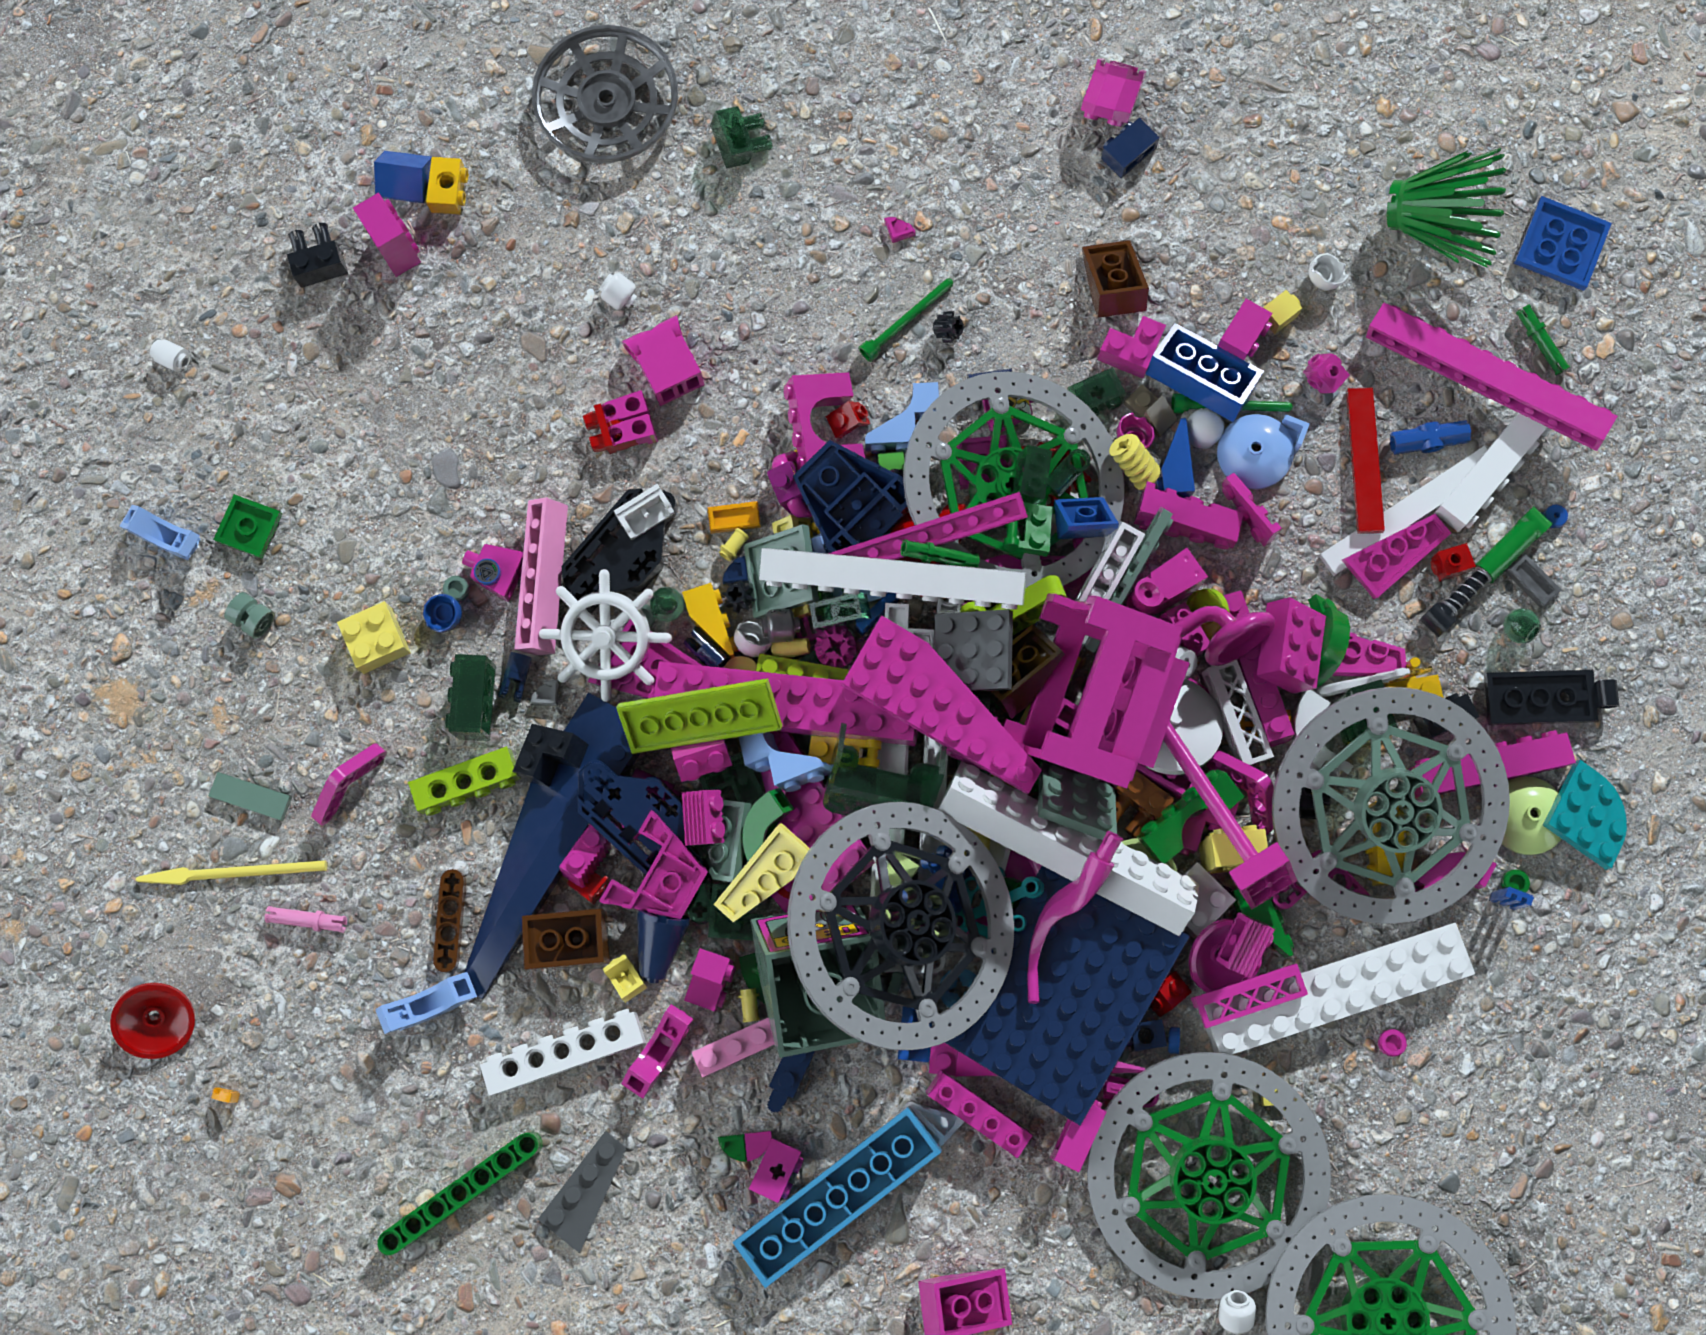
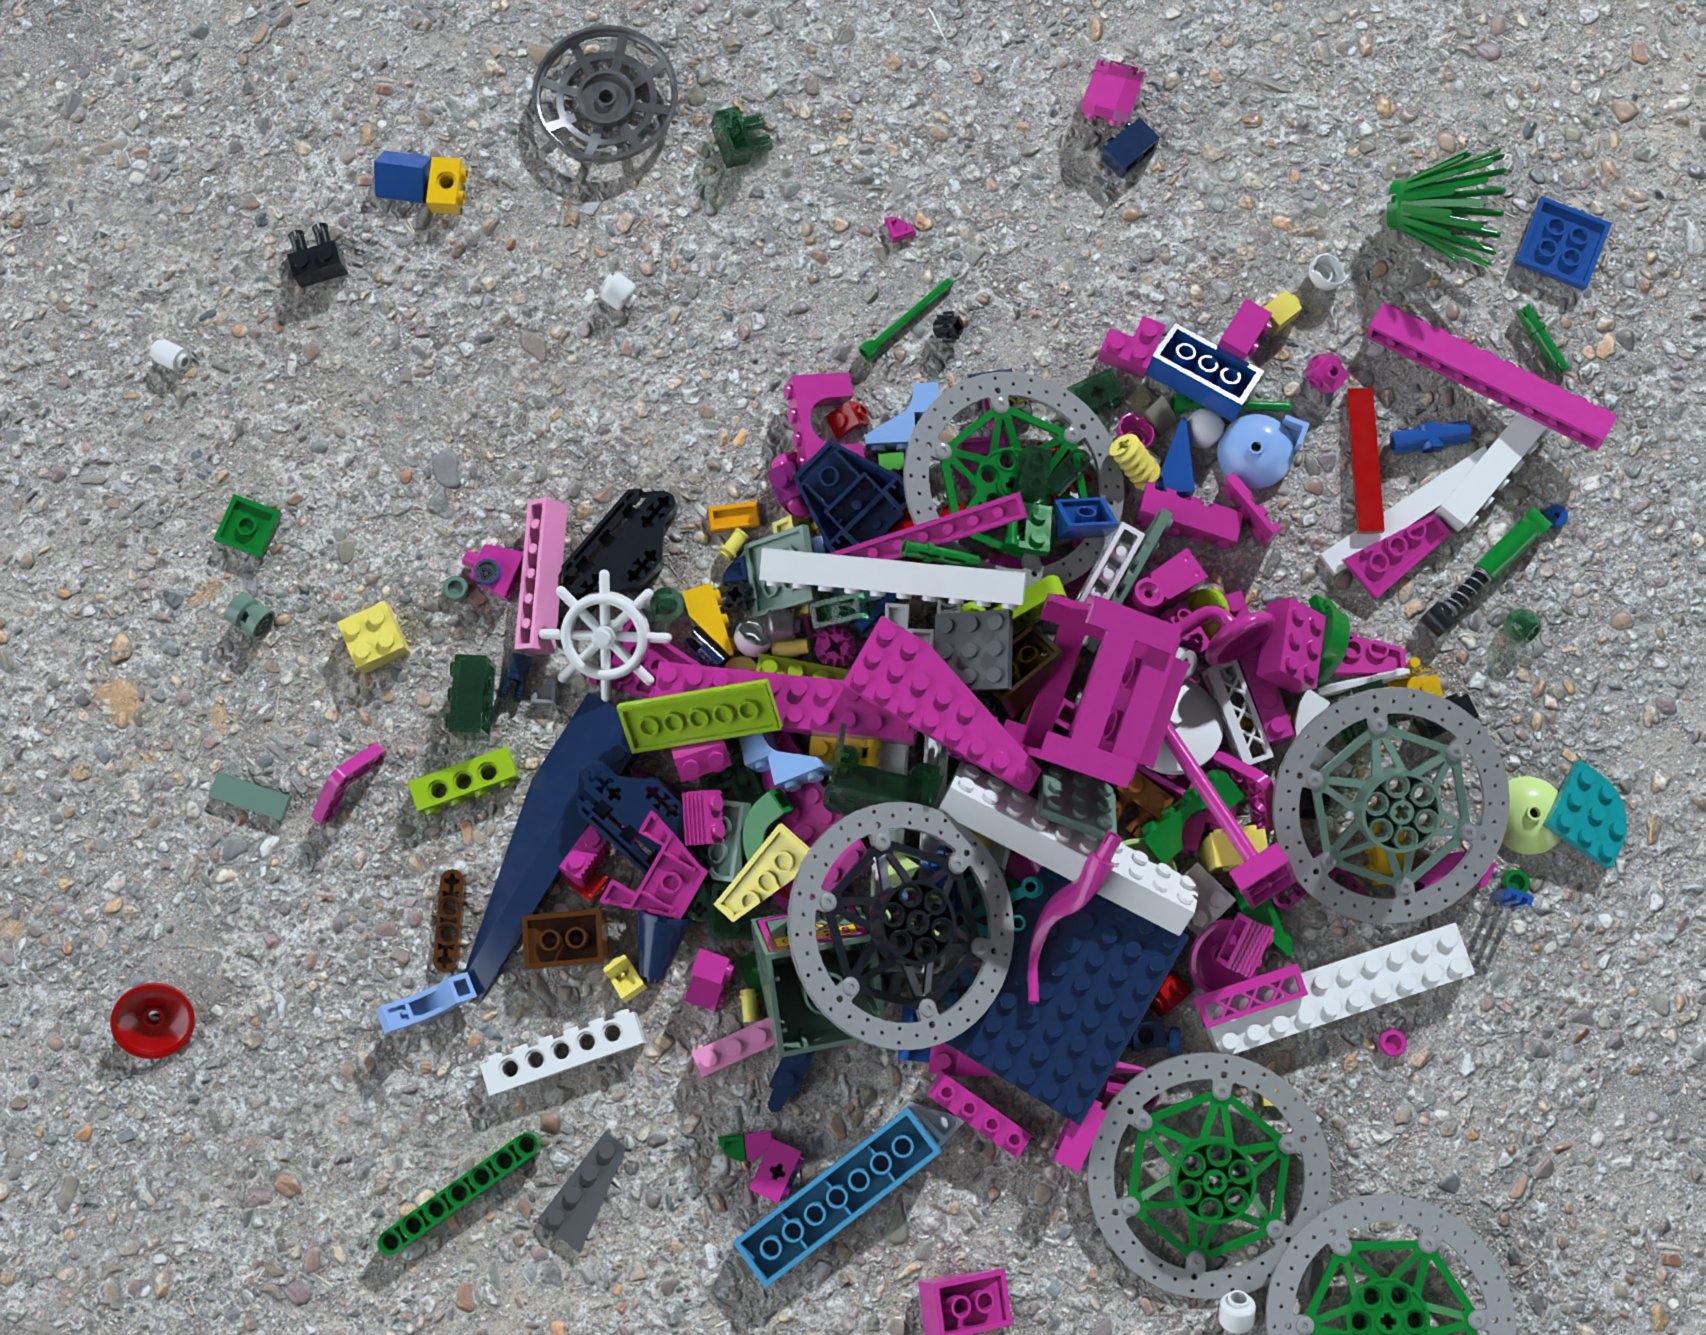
(160, 532): light blue arch -> none
(183, 875): light yellow piece -> none
(225, 1095): light orange tile -> none
(318, 920): bright pink pin -> none
(388, 233): dark pink piece -> none
(442, 613): blue hair -> none
(546, 749): black brick -> none
(622, 423): dark pink hips -> none
(644, 512): white hinge -> none
(658, 1051): dark pink arch -> none
(665, 360): dark pink piece -> none
(1115, 279): reddish brown slope -> none
(1452, 562): red brick -> none
(1519, 760): dark pink brick -> none
(1533, 580): flat silver tile -> none
(1536, 699): black hinge -> none

